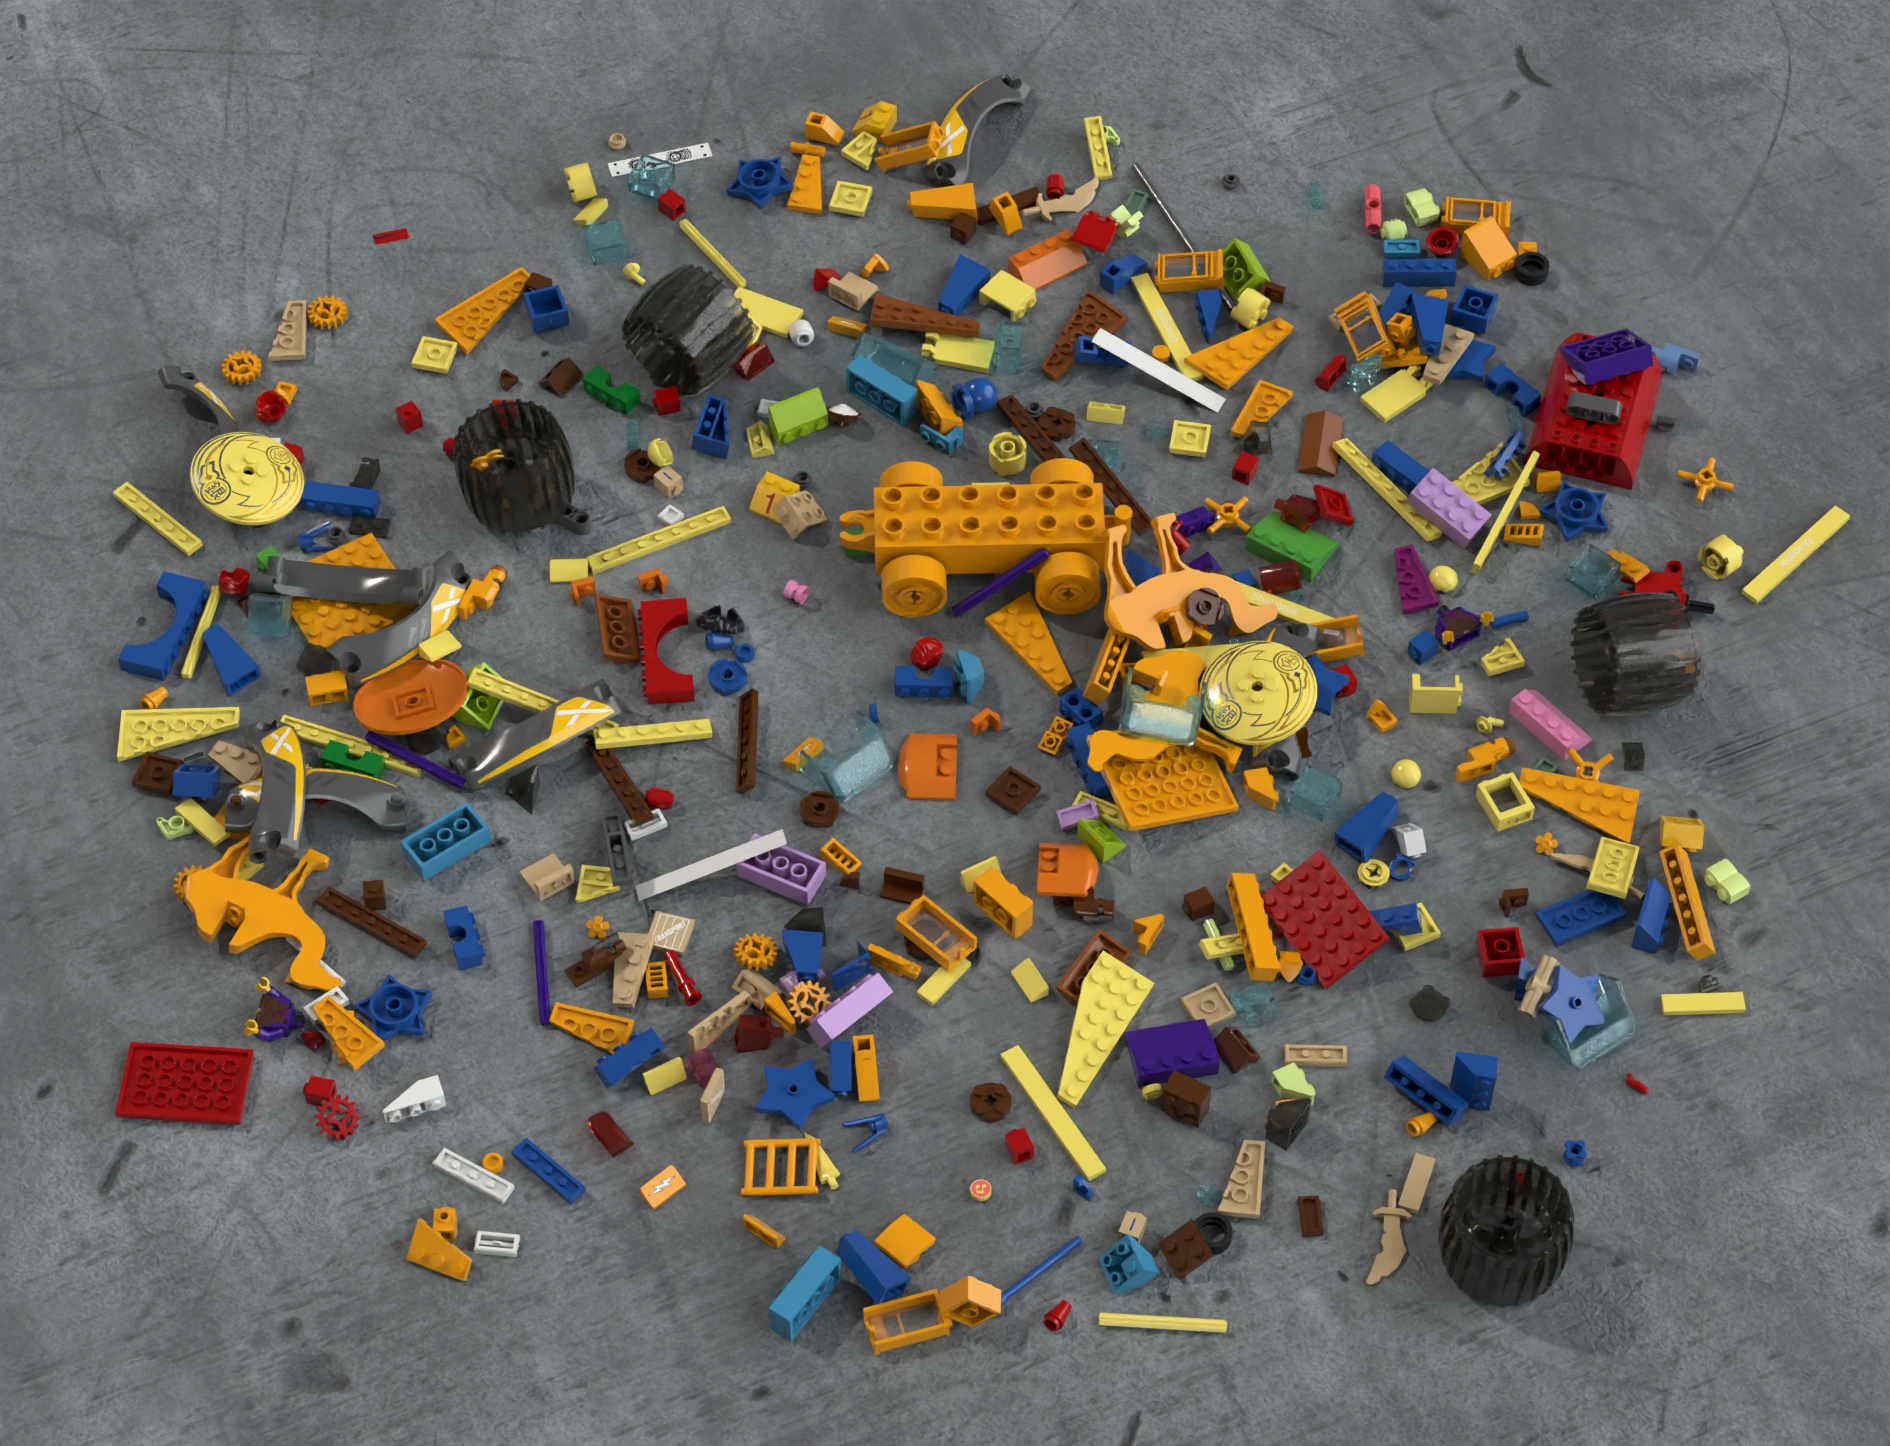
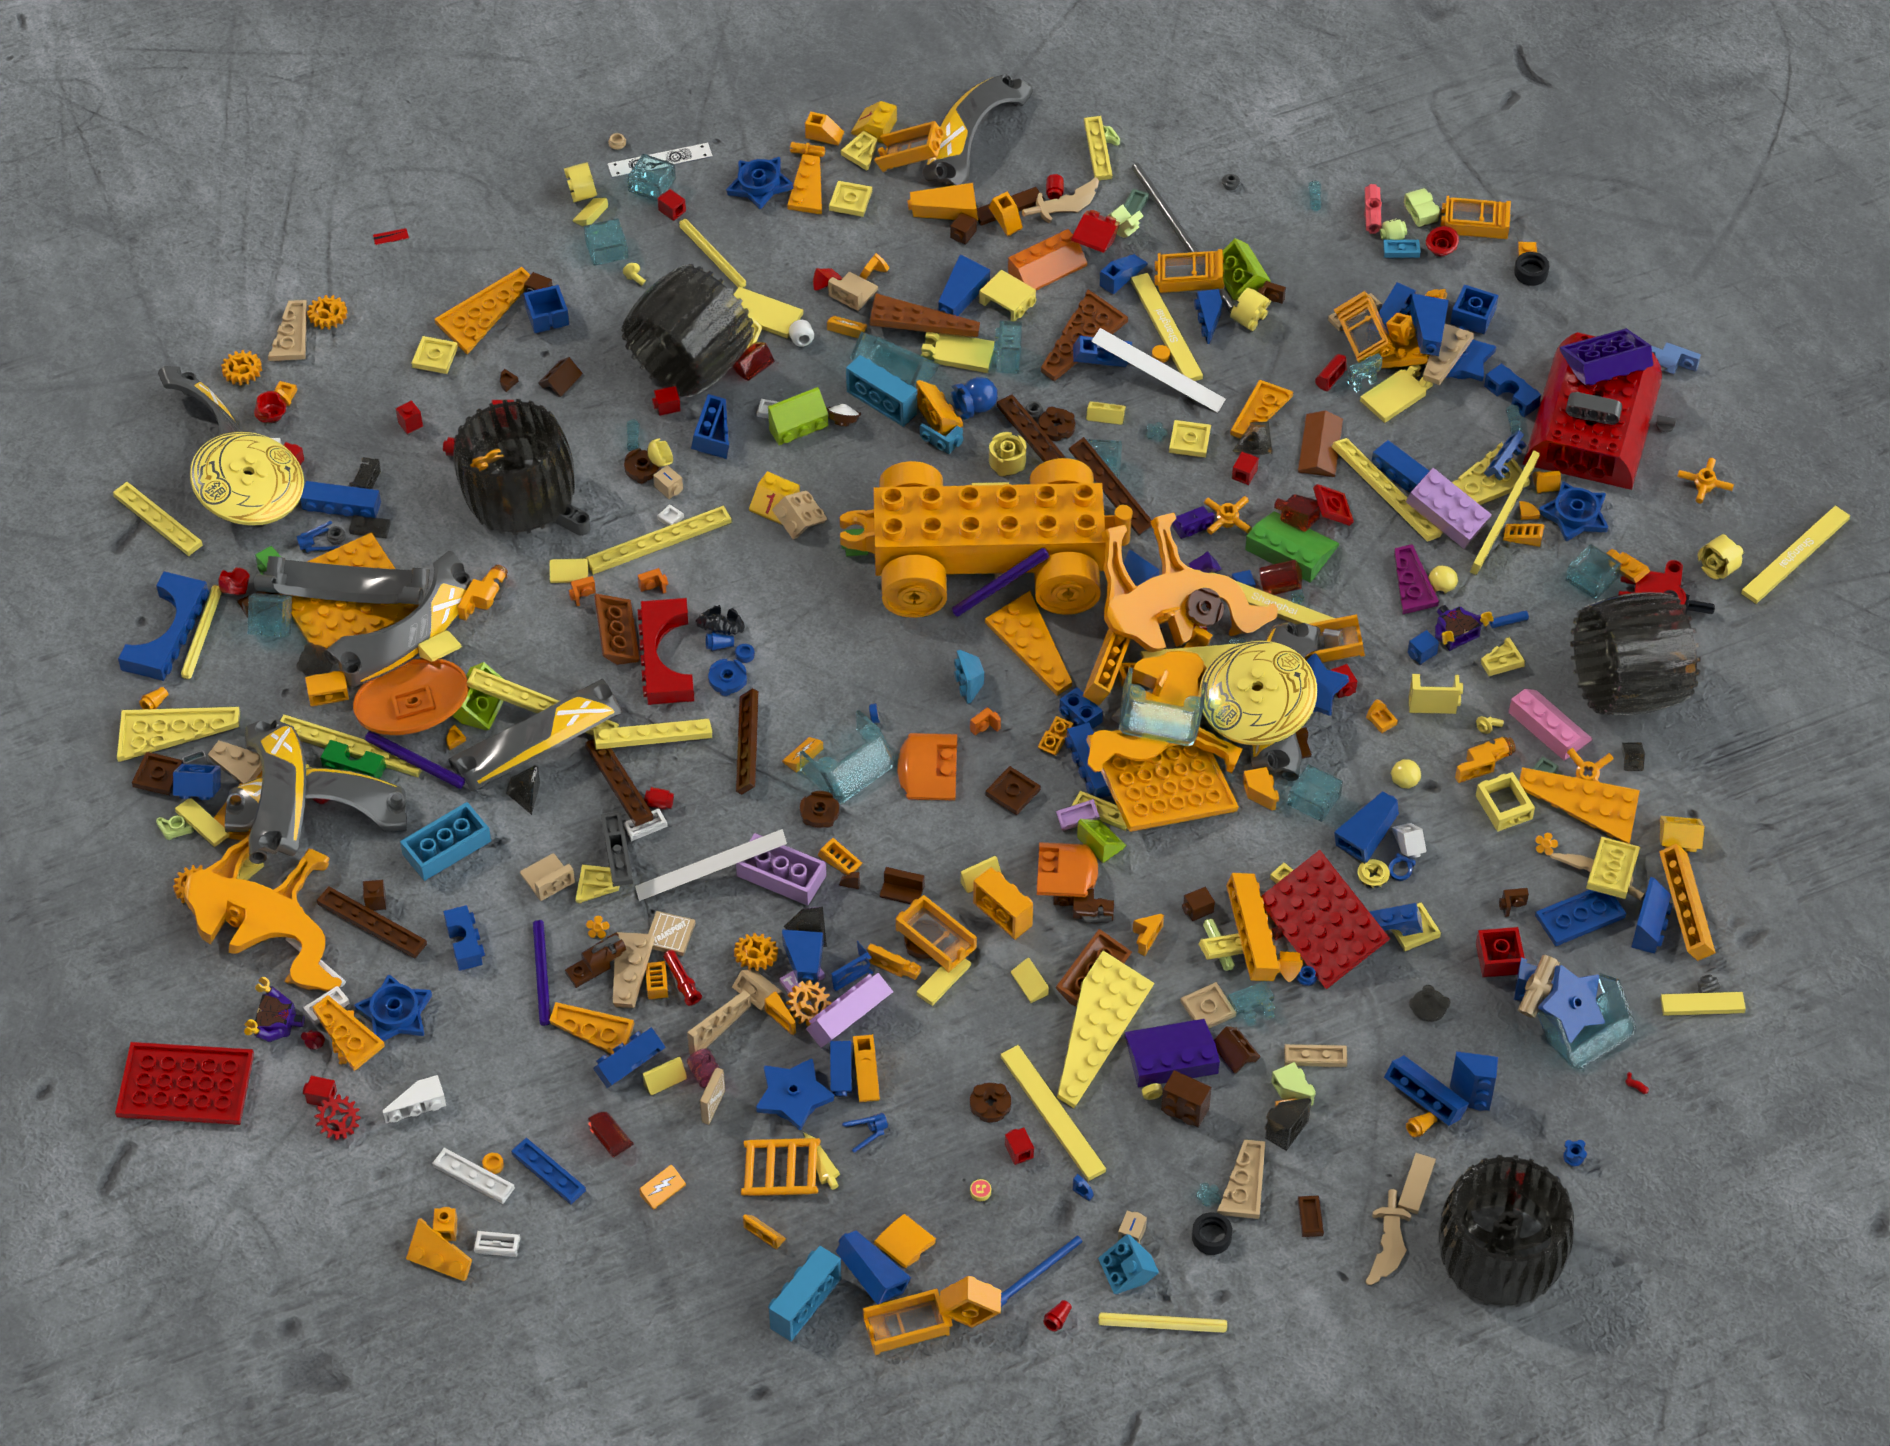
(231, 662): blue slope -> none
(424, 741): clear smoke piece -> none
(622, 398): green arch -> none
(755, 1033): clear red torso -> none
(759, 440): light yellow slope -> none
(796, 592): bright pink wheel -> none
(803, 479): dark grey plate -> none
(926, 653): red hair -> none
(938, 685): blue arch -> none
(1180, 541): red piece -> none
(1185, 1249): reddish brown plate -> none
(1234, 357): light orange wing -> none
(1419, 272): blue brick -> none
(1487, 249): light orange slope -> none
(1726, 881): yellowish green brick -> none

